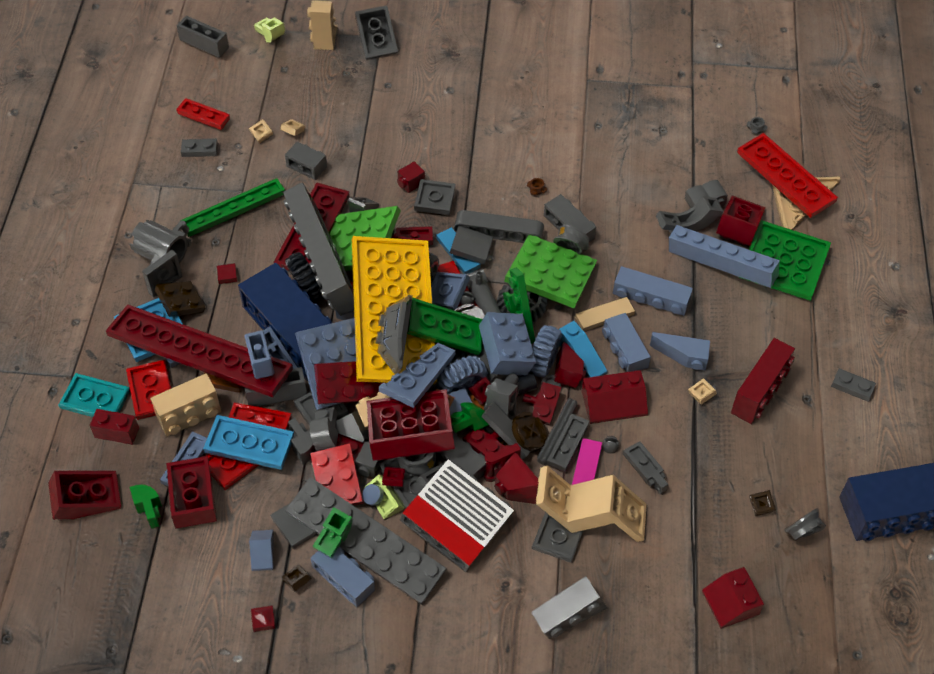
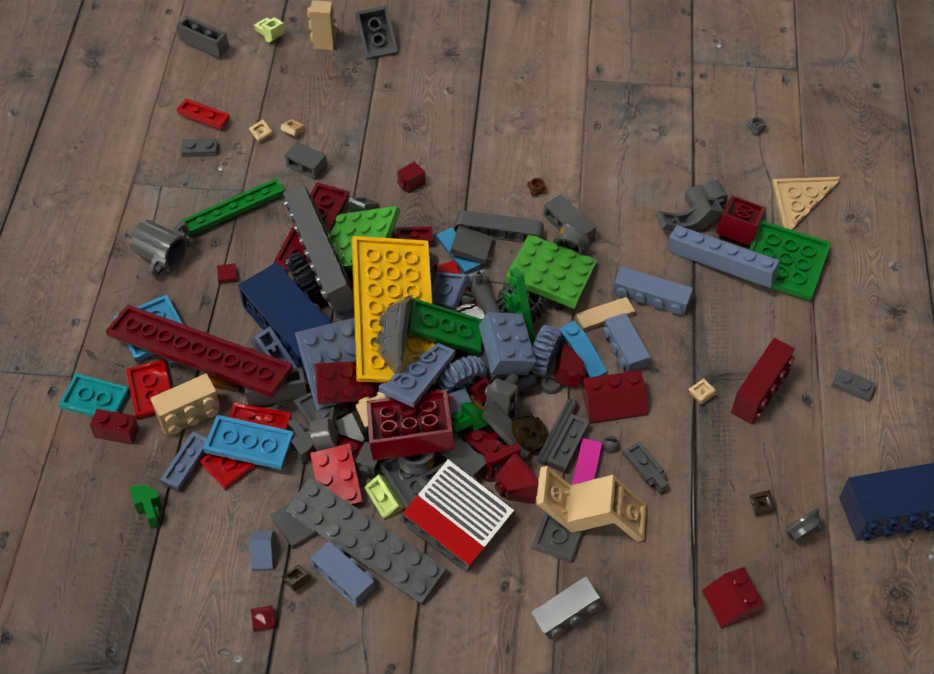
(83, 493): dark red slope -> none
(162, 271): dark grey tile -> none
(180, 298): dark brown plate -> none
(191, 492): dark red slope -> none
(259, 354): sand blue brick -> none
(334, 532): green brick -> none
(372, 494): sand blue tile -> none
(393, 476): dark red tile -> none
(435, 197): dark grey plate -> none
(544, 402): dark red plate -> none
(685, 350): sand blue slope -> none
(787, 175): red plate -> none

